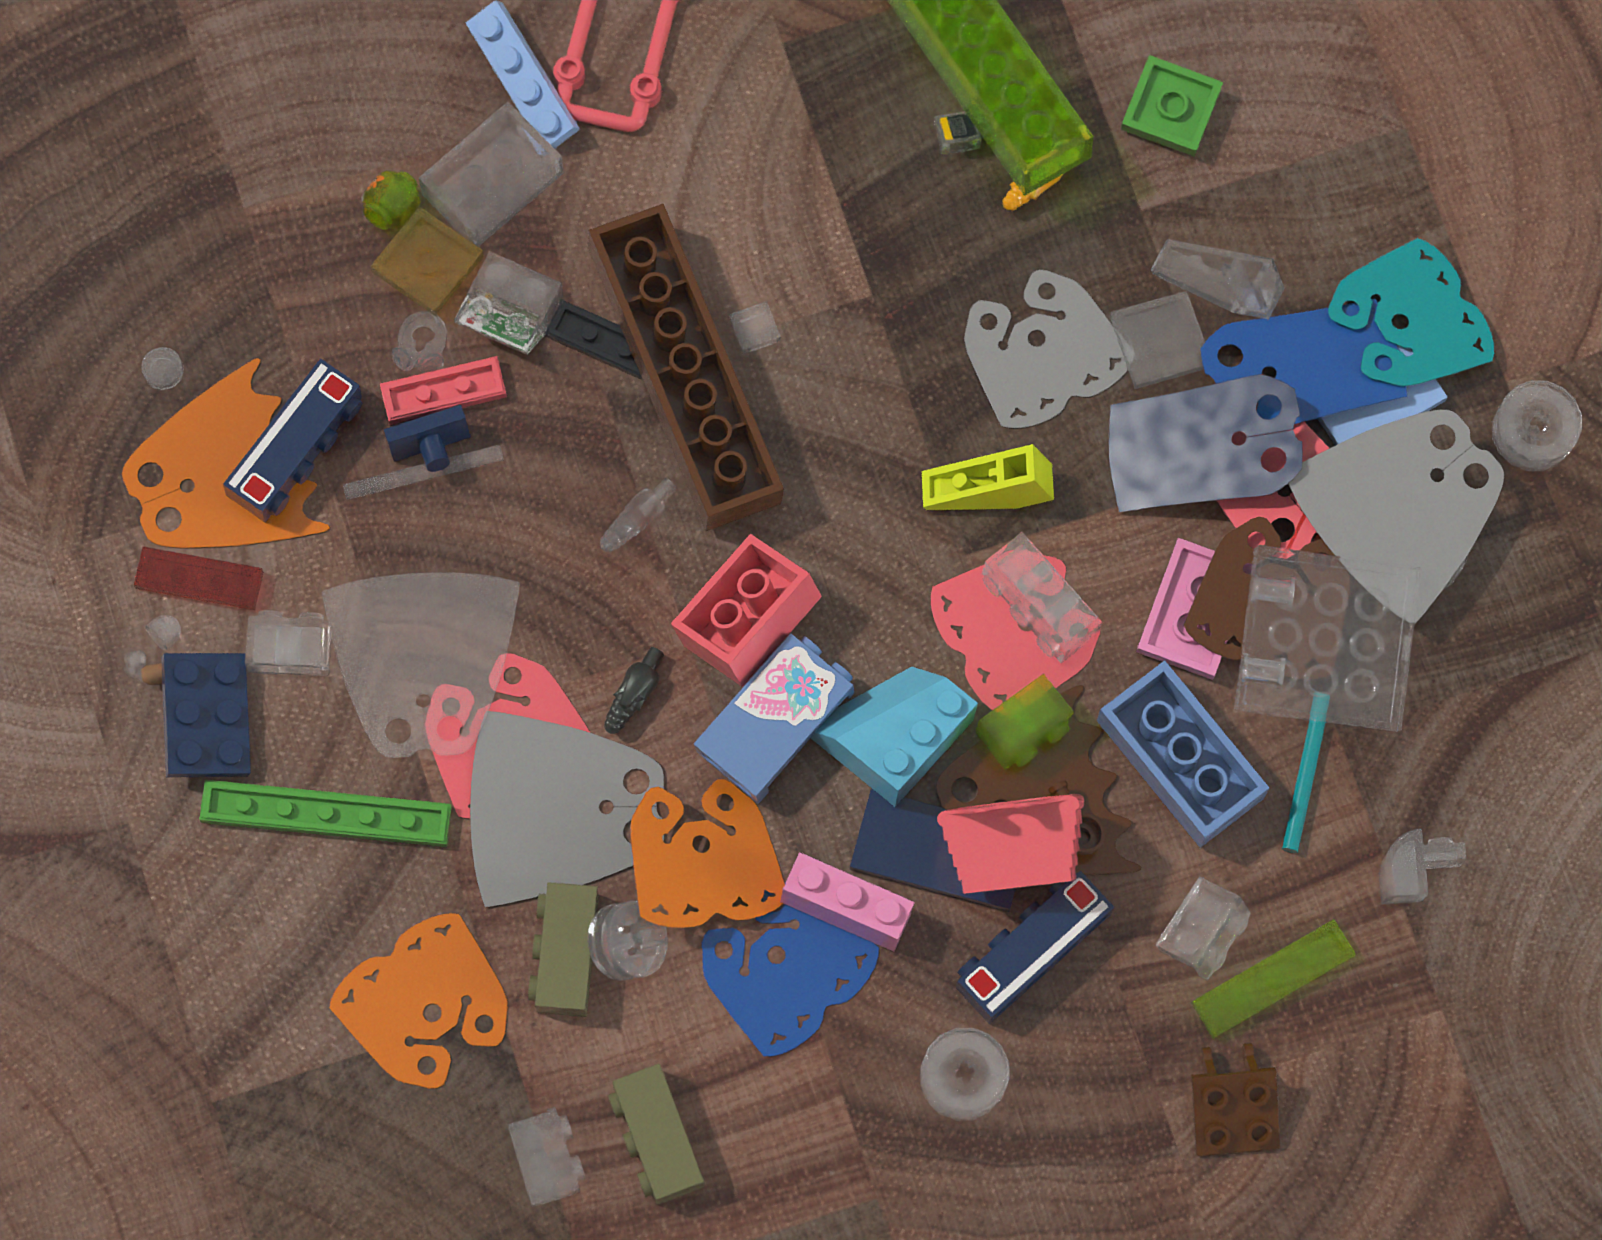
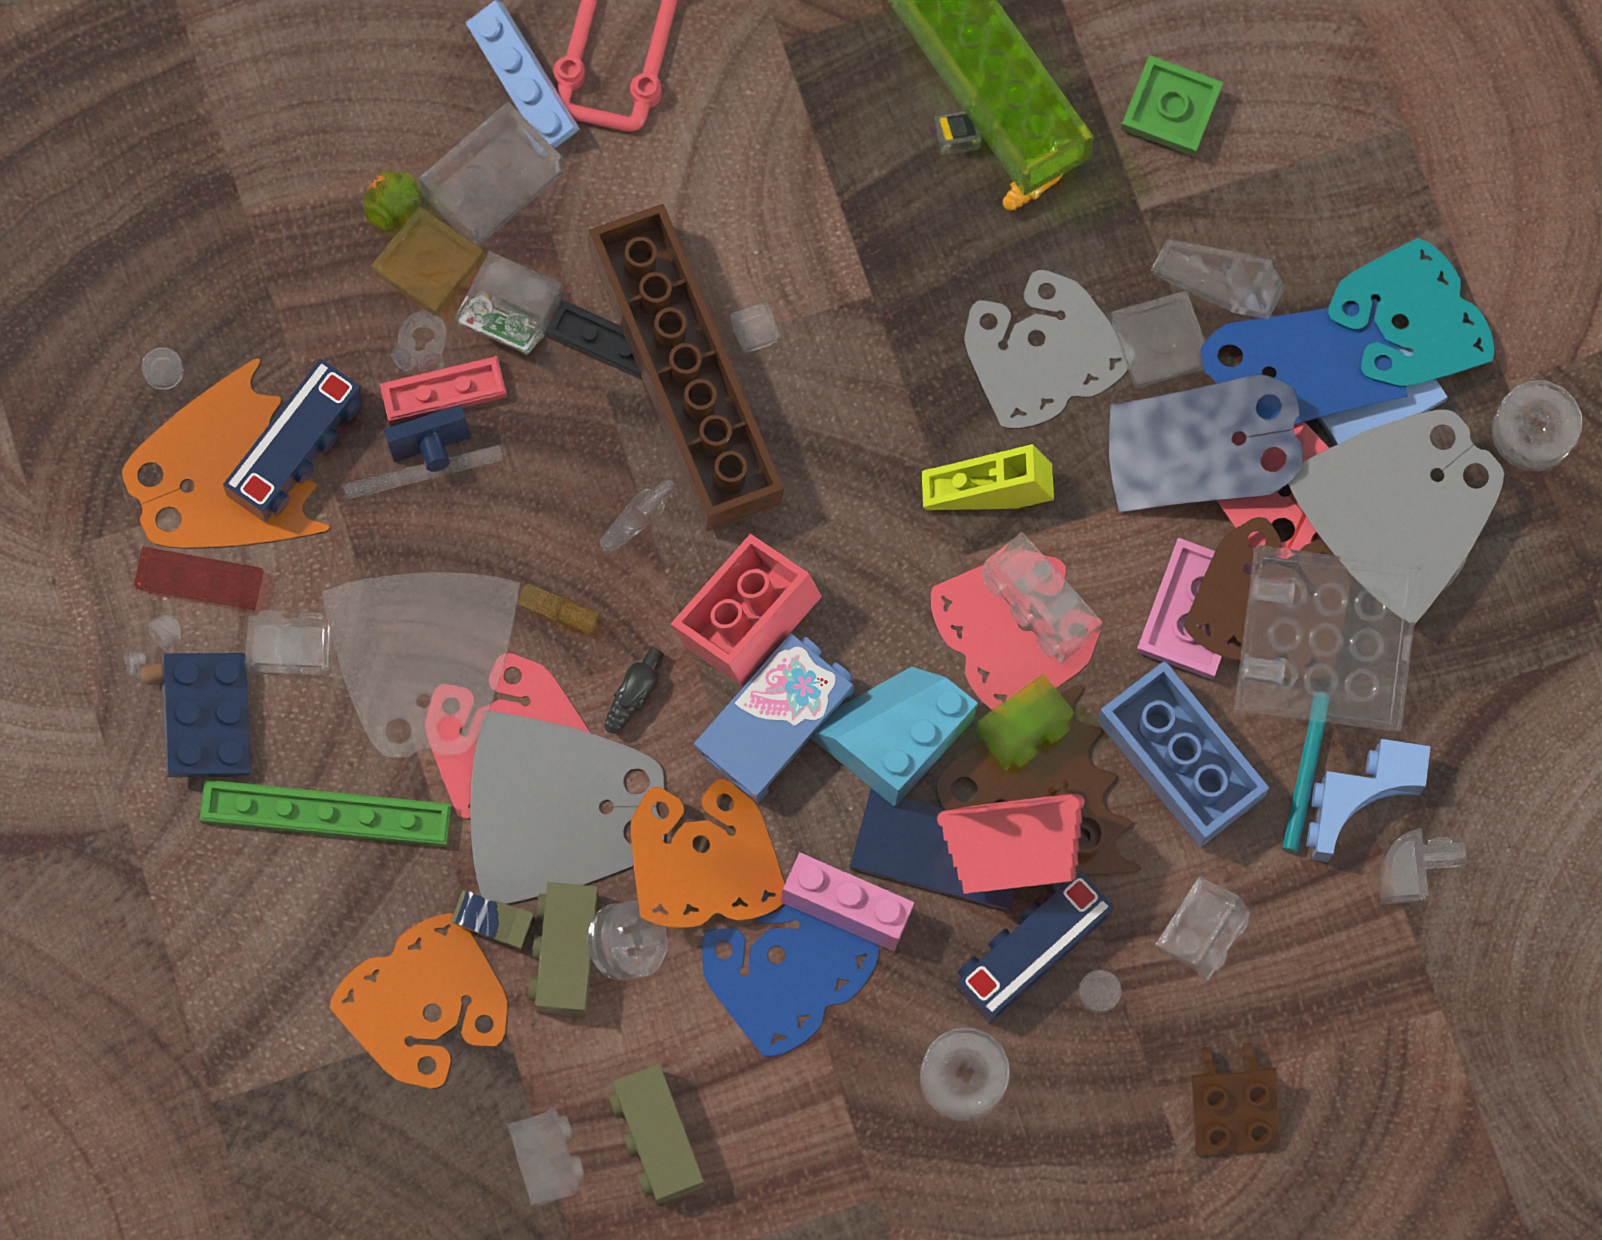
(493, 919): none -> leg
(559, 609): none -> clear yellow axle
(1099, 991): none -> clear tile
(1273, 978): clear neon green tile -> none
(1395, 770): none -> light blue arch

